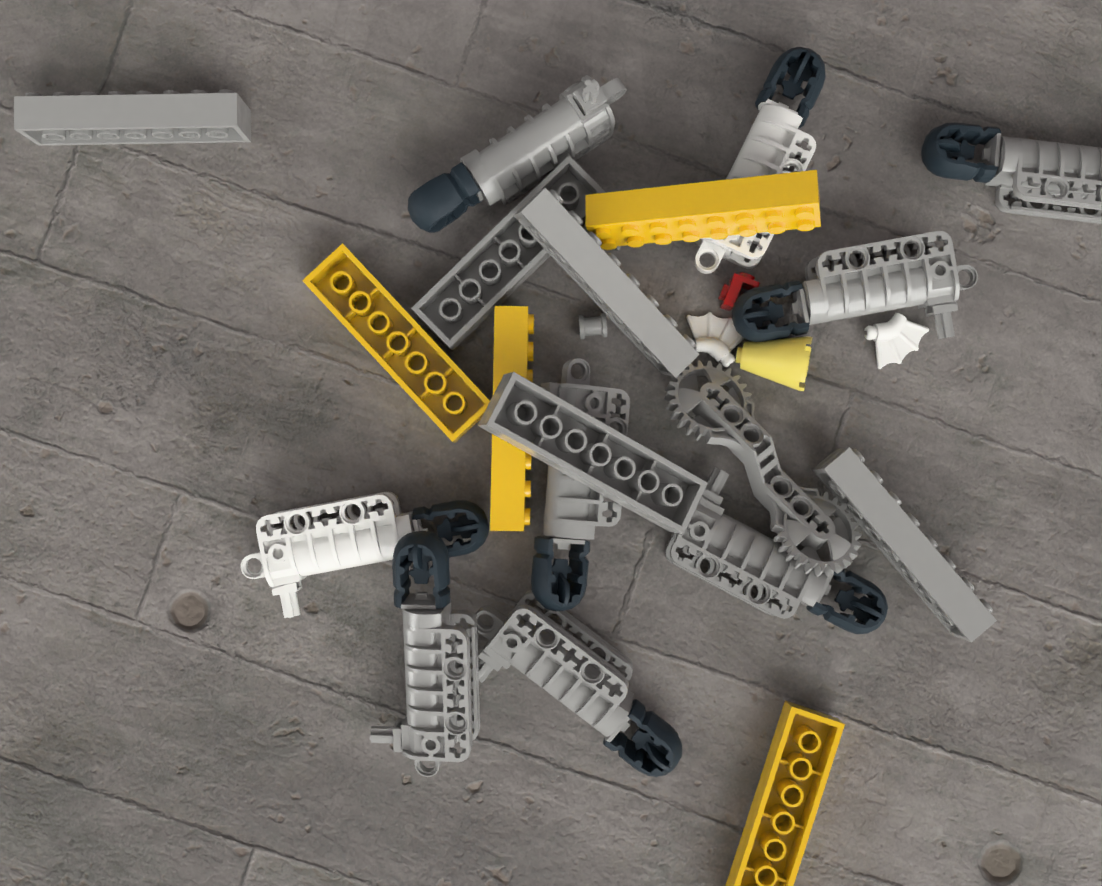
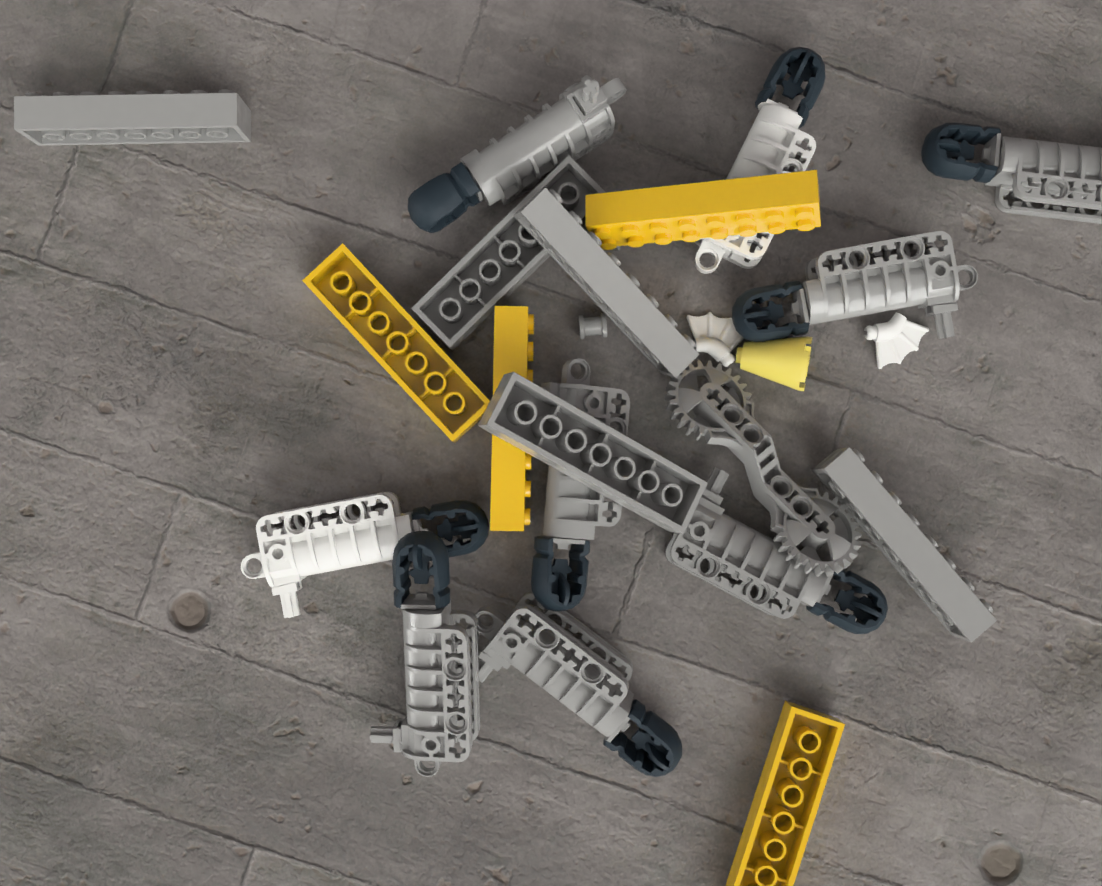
(731, 291): red bracket -> none

